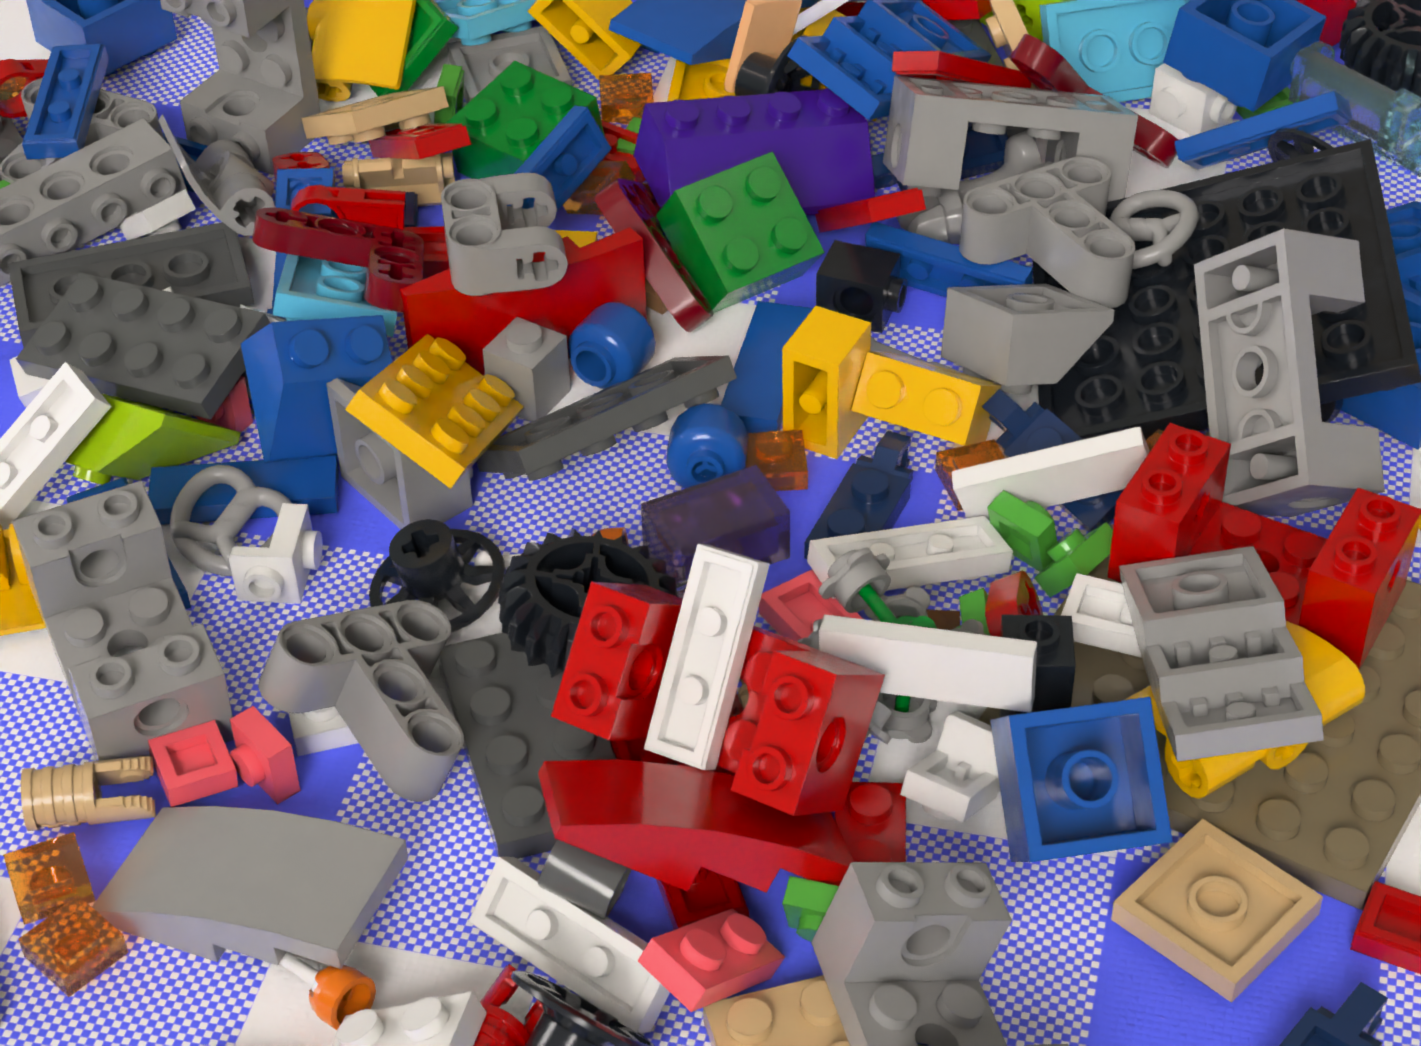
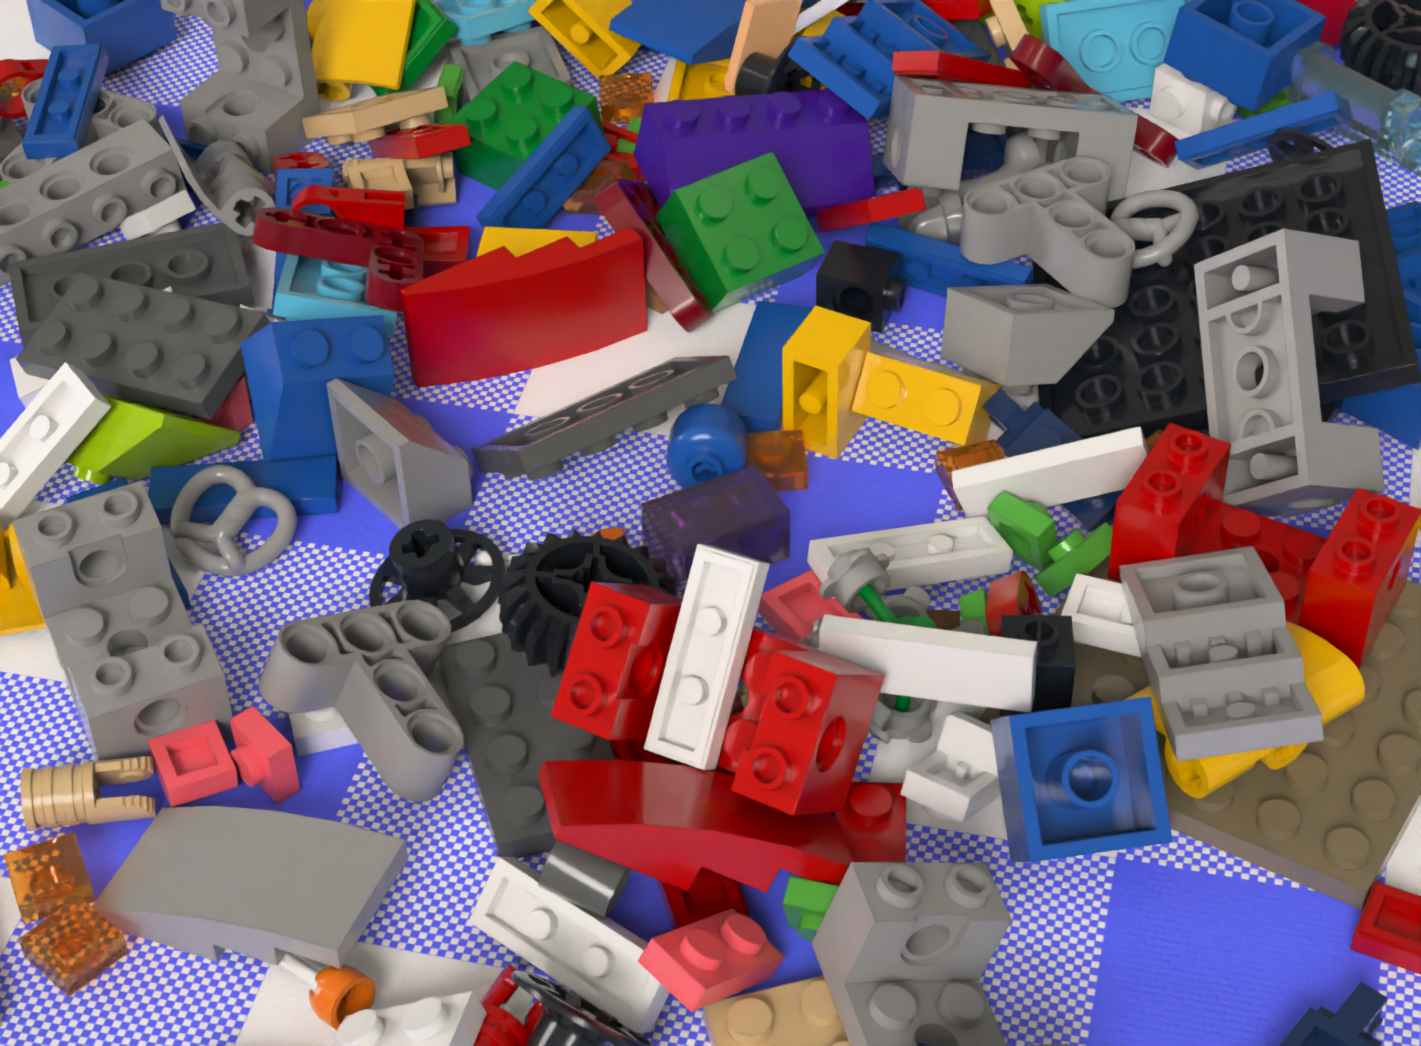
(283, 569): white bracket -> none
(382, 176): none -> tan plate
(436, 408): yellow plate -> none
(489, 236): light grey piece -> none
(532, 364): light grey brick -> none
(611, 345): blue head -> none
(870, 492): dark blue hinge -> none
(1216, 909): tan plate -> none

